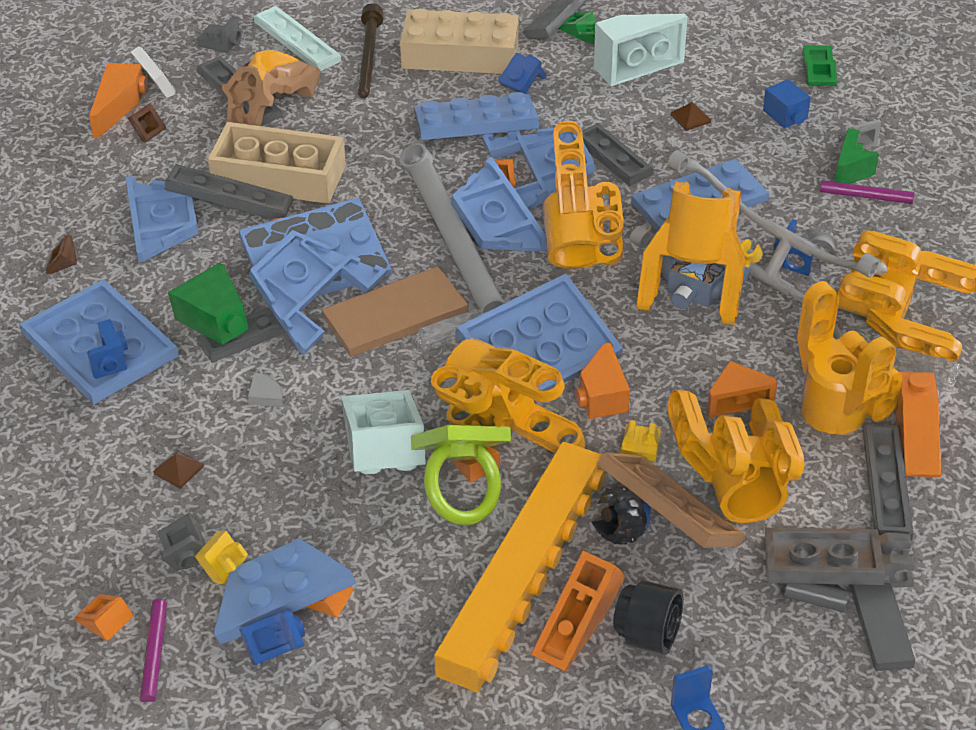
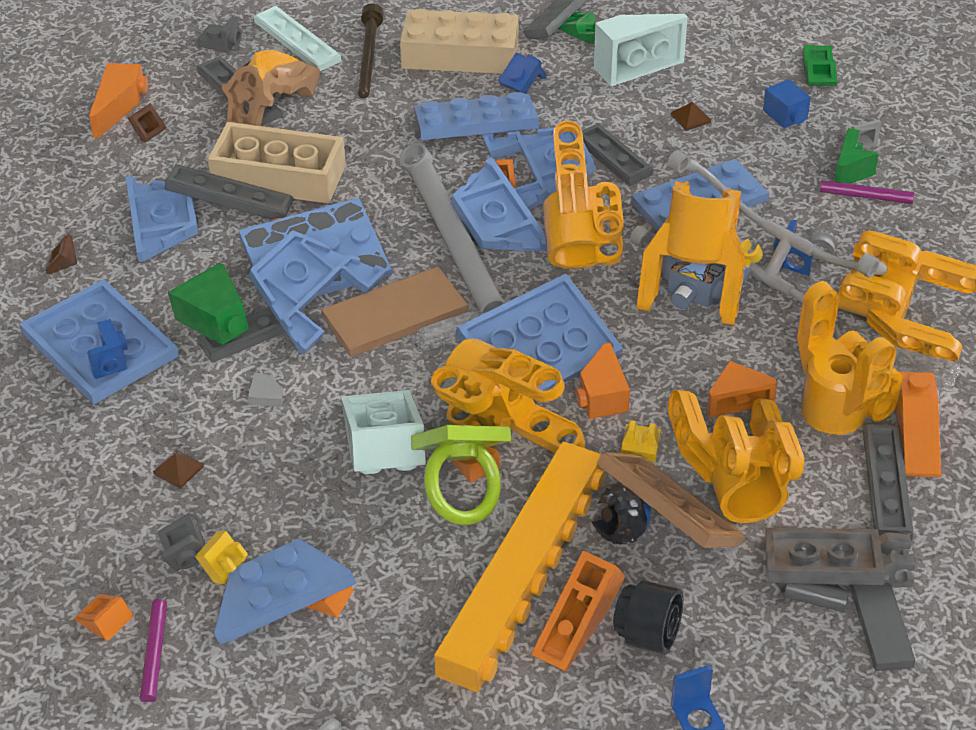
(153, 71): white tile -> none
(273, 636): blue bracket -> none

